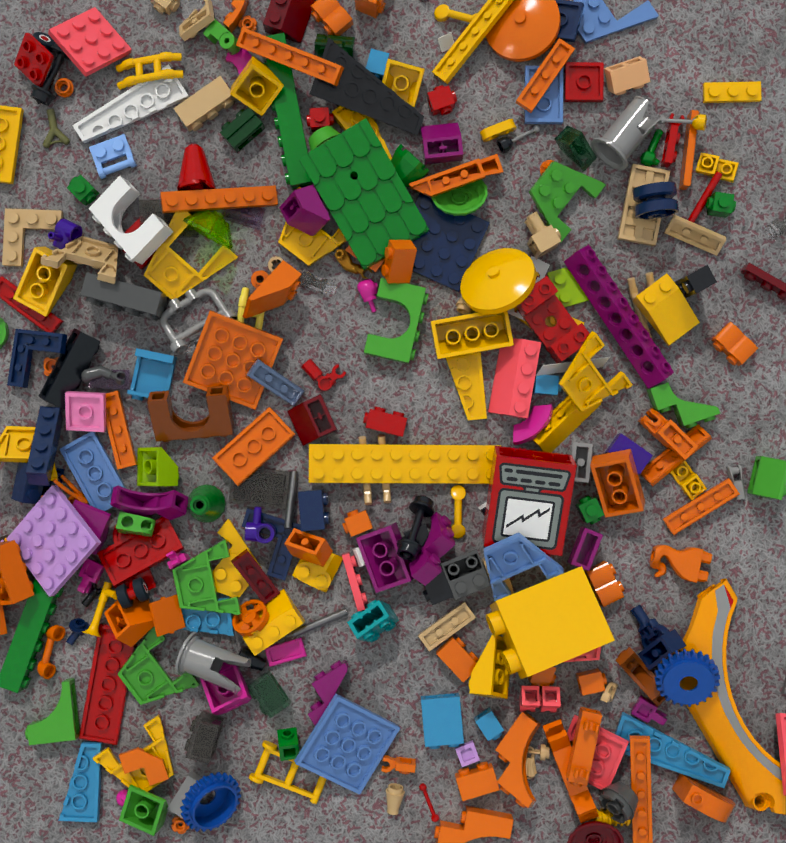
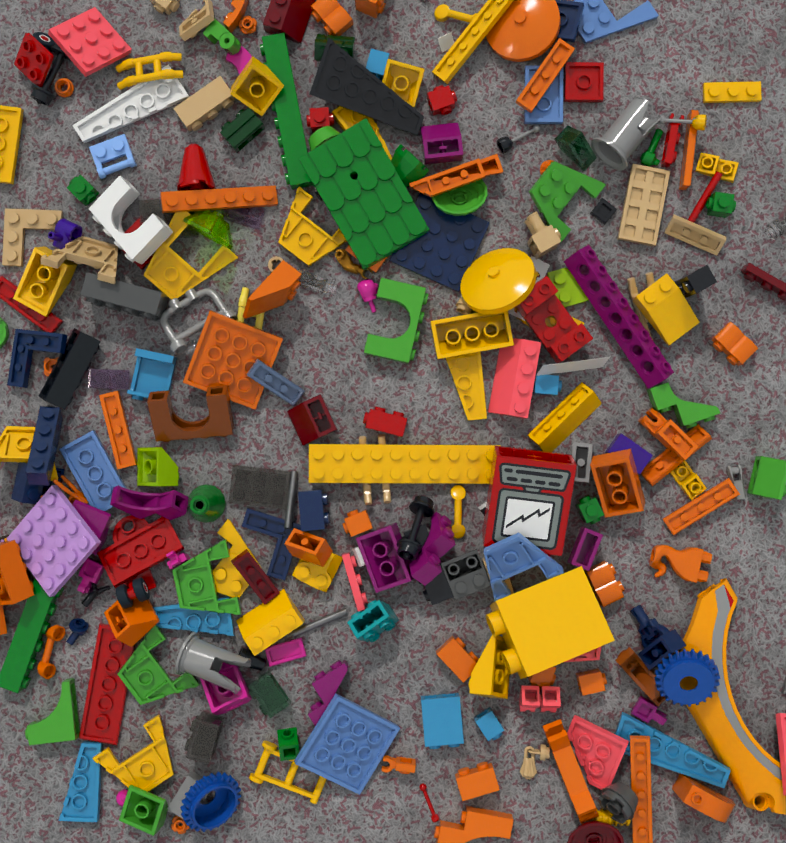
(54, 131): olive piece -> none
(85, 411): bright pink plate -> none
(100, 371): dark grey arm -> none
(105, 593): yellow piece -> none
(135, 524): bright green leg -> none
(139, 758): orange tile -> none
(167, 615): orange piece -> none
(250, 618): orange piece -> none
(253, 446): orange tile -> none
(254, 528): dark purple piece -> none
(255, 275): orange plate -> none
(290, 56): orange plate -> none
(305, 210): magenta slope -> none
(315, 373): red bar -> none
(394, 797): tan cone -> none
(399, 261): orange brick -> none
(446, 626): tan plate -> none
(467, 753): lavender plate -> none
(498, 130): yellow beam -> none
(514, 749): orange arch -> none
(533, 425): dark pink tile -> none
(583, 746): orange brick -> none
(584, 382): yellow wing -> none
(603, 211): none -> black tile
(608, 695): tan tile -> none
(627, 75): light nougat brick -> none
(655, 200): dark blue wheel -> none

